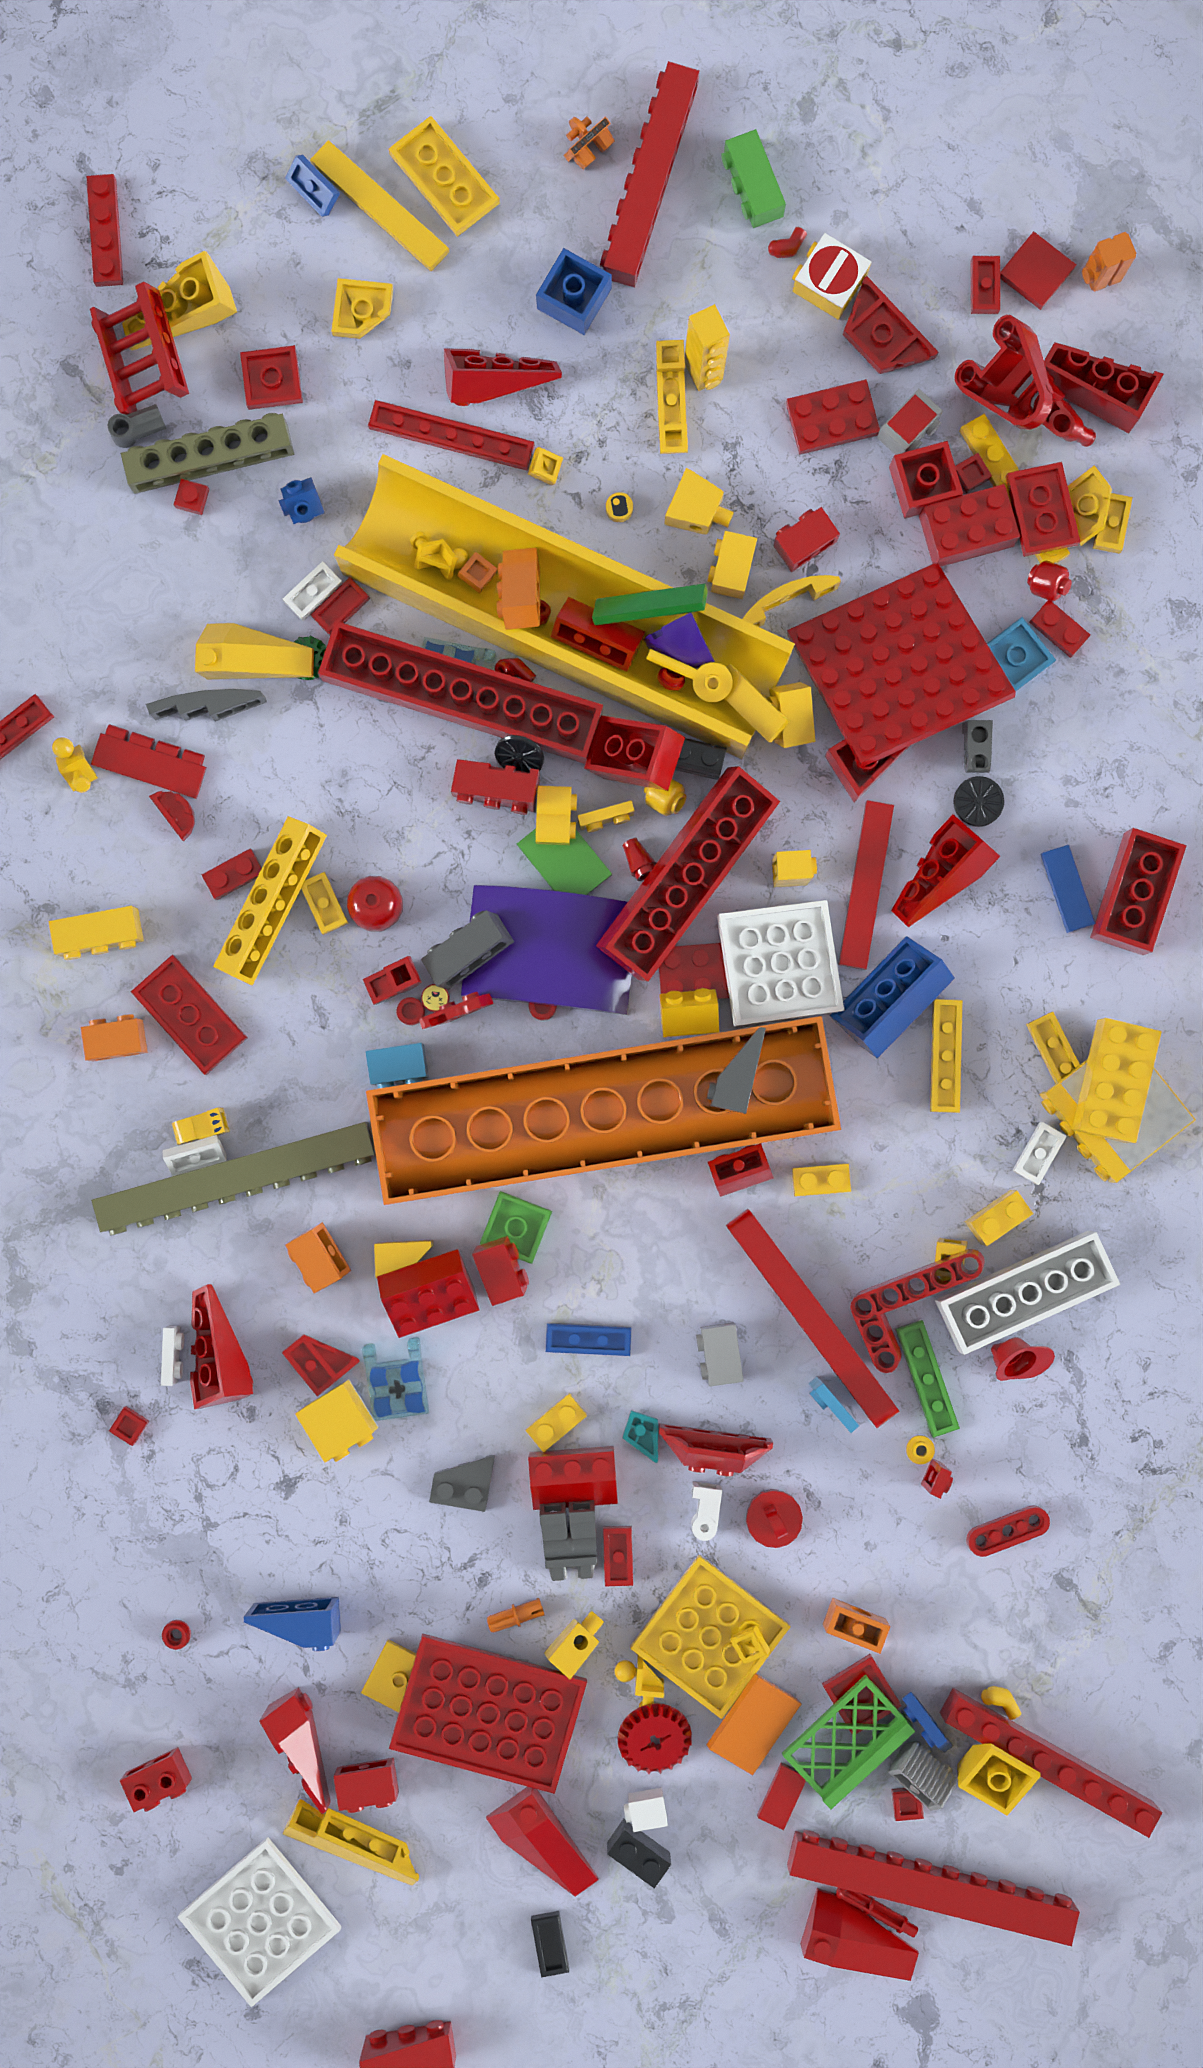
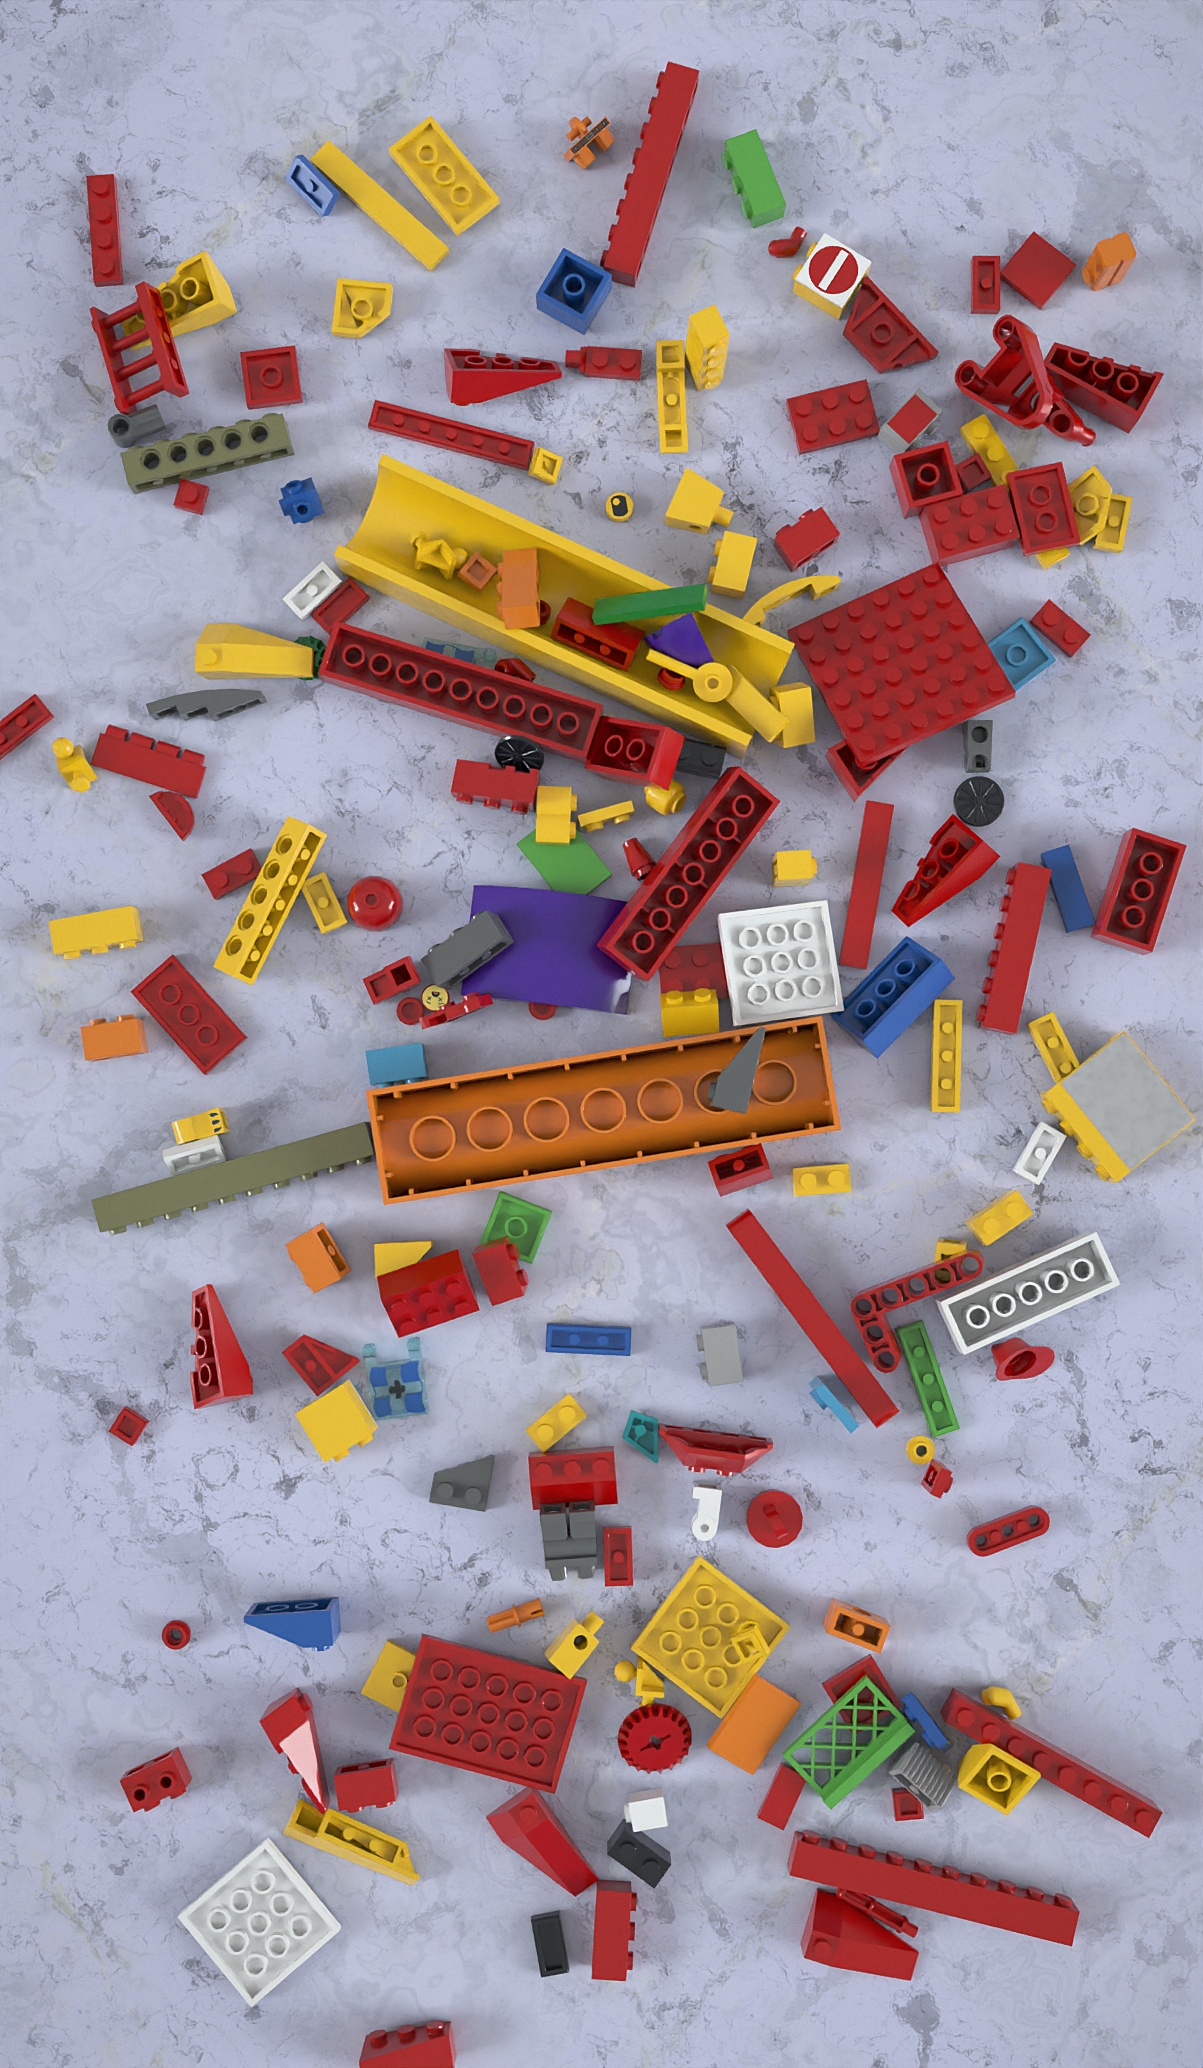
(171, 1345): white plate -> none
(606, 362): none -> red hinge
(613, 1930): none -> red brick
(1014, 948): none -> red brick
(1049, 580): red head -> none
(1116, 1080): yellow brick -> none

